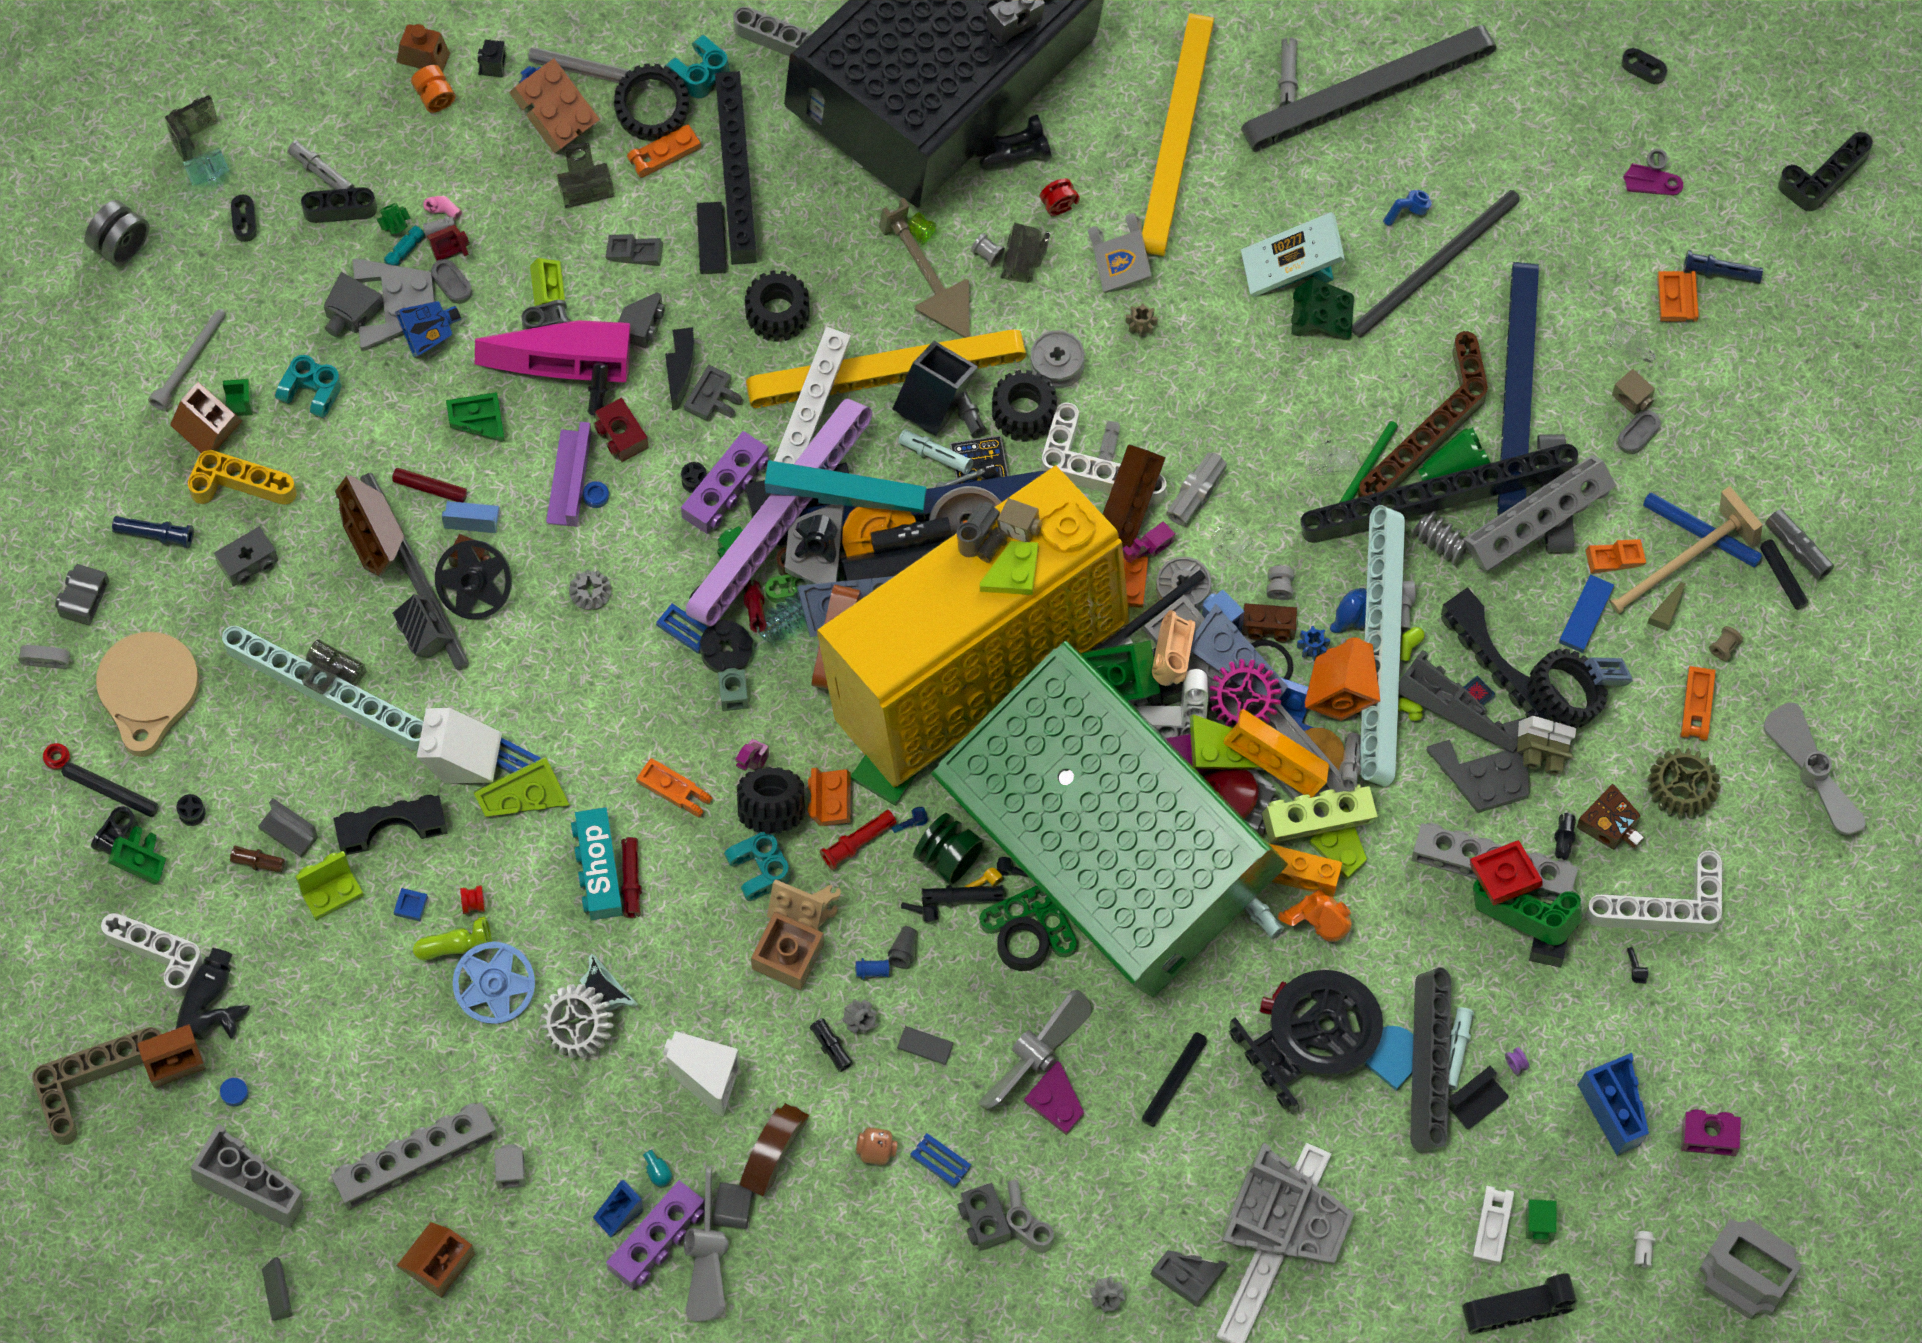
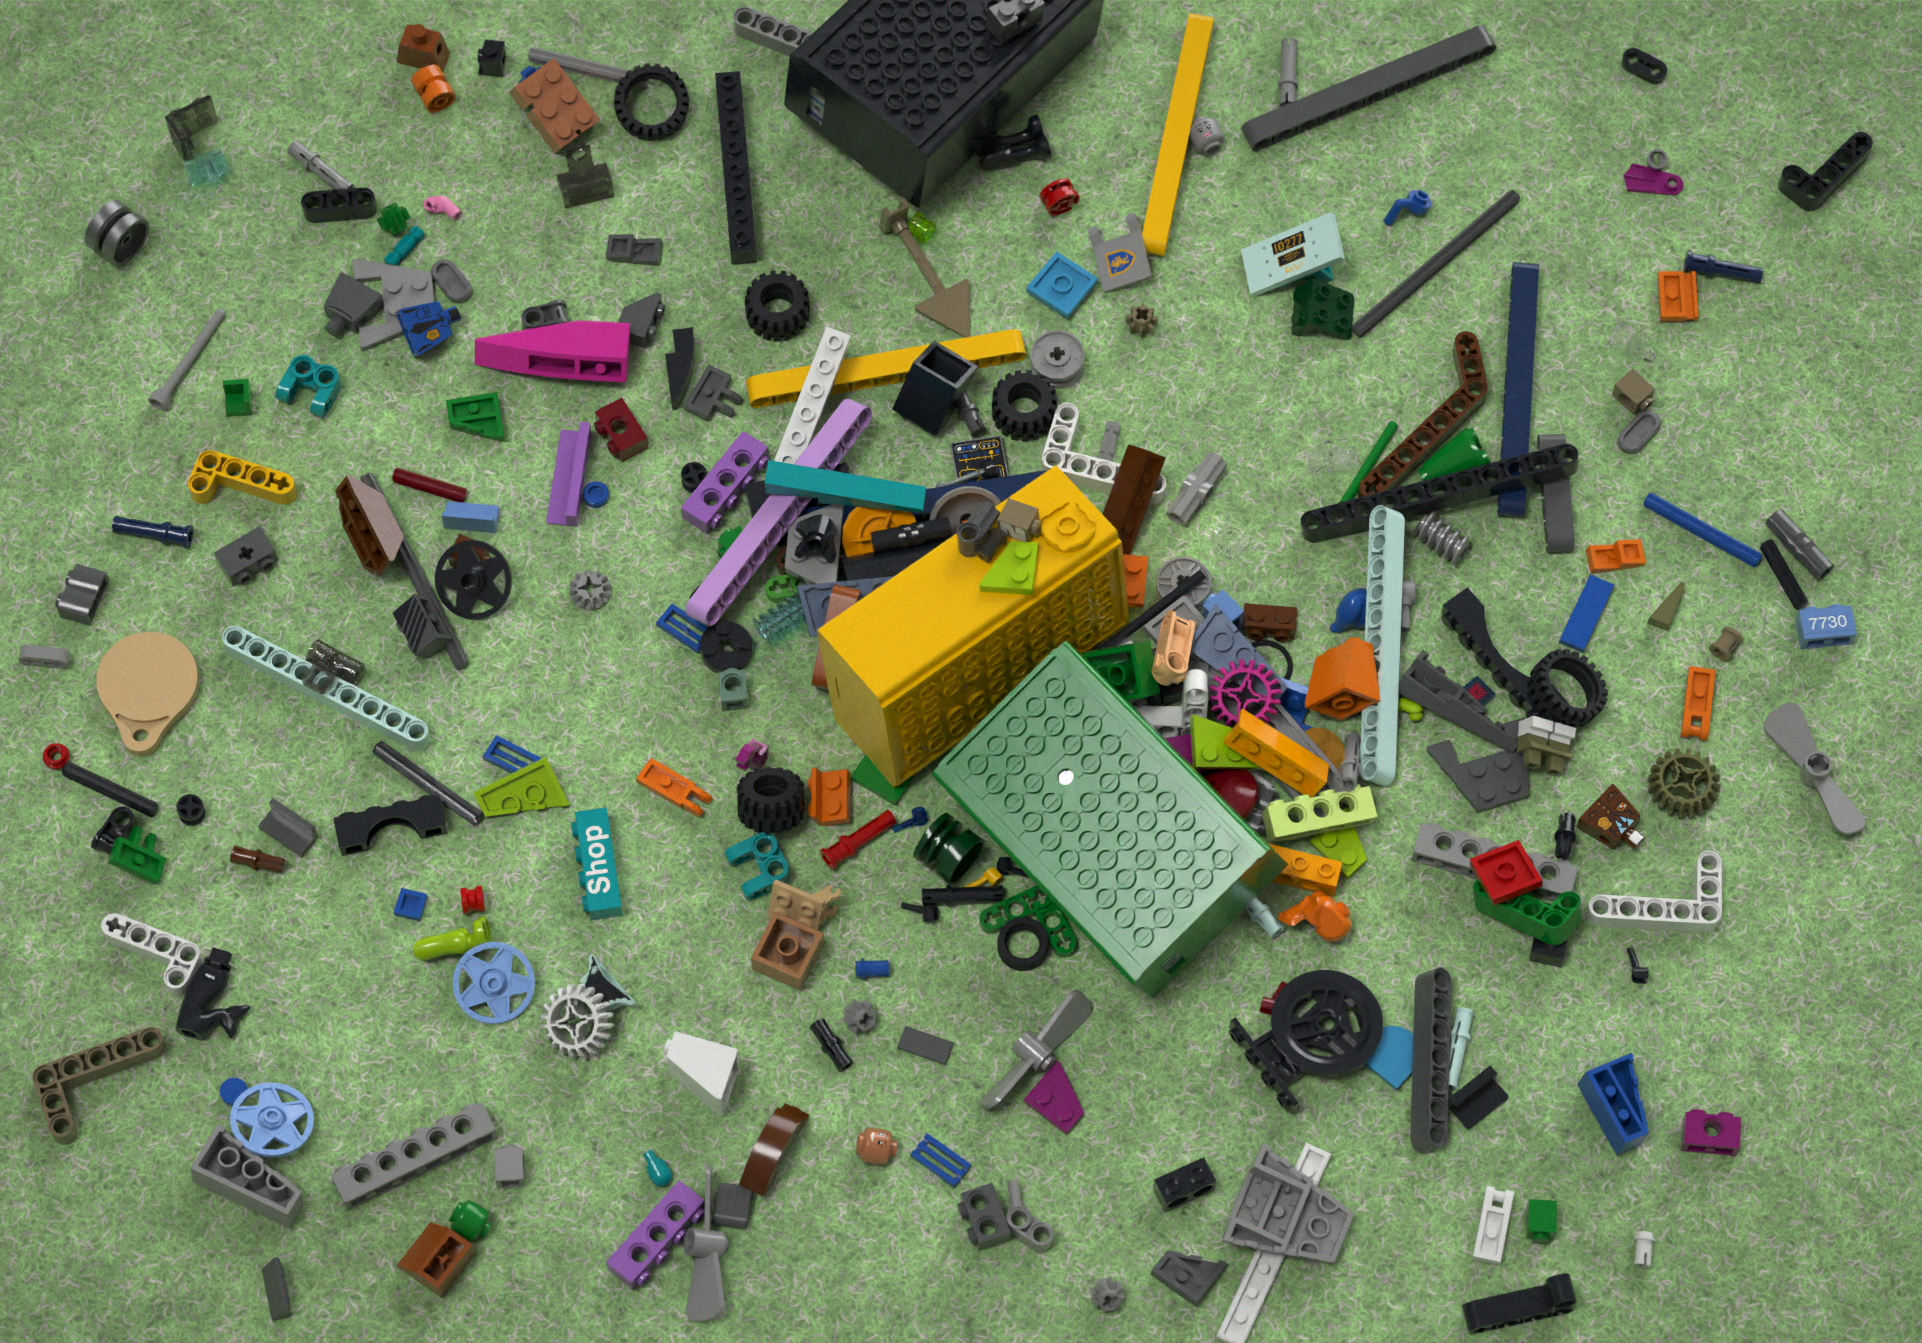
(171, 1056): dark orange slope -> none
(204, 419): dark orange slope -> none
(249, 217): black beam -> none
(271, 1119): none -> light blue wheel
(328, 885): lime bracket -> none
(427, 782): none -> black axle
(435, 226): light grey pin -> none
(448, 242): dark red bracket -> none
(458, 747): white slope -> none
(470, 1220): none -> green head
(546, 281): lime slope -> none
(598, 387): black axle -> none
(619, 1209): blue slope -> none
(631, 887): dark red pin -> none
(664, 151): orange plate -> none
(705, 71): teal piece -> none
(711, 238): black tile -> none
(754, 602): dark red pin -> none
(902, 951): dark grey cone -> none
(926, 447): light aqua pin -> none
(987, 249): light grey bush -> none
(1023, 253): clear smoke piece -> none
(1062, 285): none -> dark azure plate
(1151, 543): magenta piece -> none
(1174, 1079): black axle -> none
(1184, 1185): none -> black brick
(1206, 135): none -> light grey head
(1280, 582): light grey wheel -> none
(1311, 636): blue gear -> none
(1410, 640): lime arm -> none
(1517, 1060): medium lavender bush -> none
(1526, 512): light grey brick -> none
(1611, 675): sand blue tile -> none
(1738, 518): tan tile -> none
(1739, 1284): light grey piece -> none
(1825, 626): none -> medium blue brick

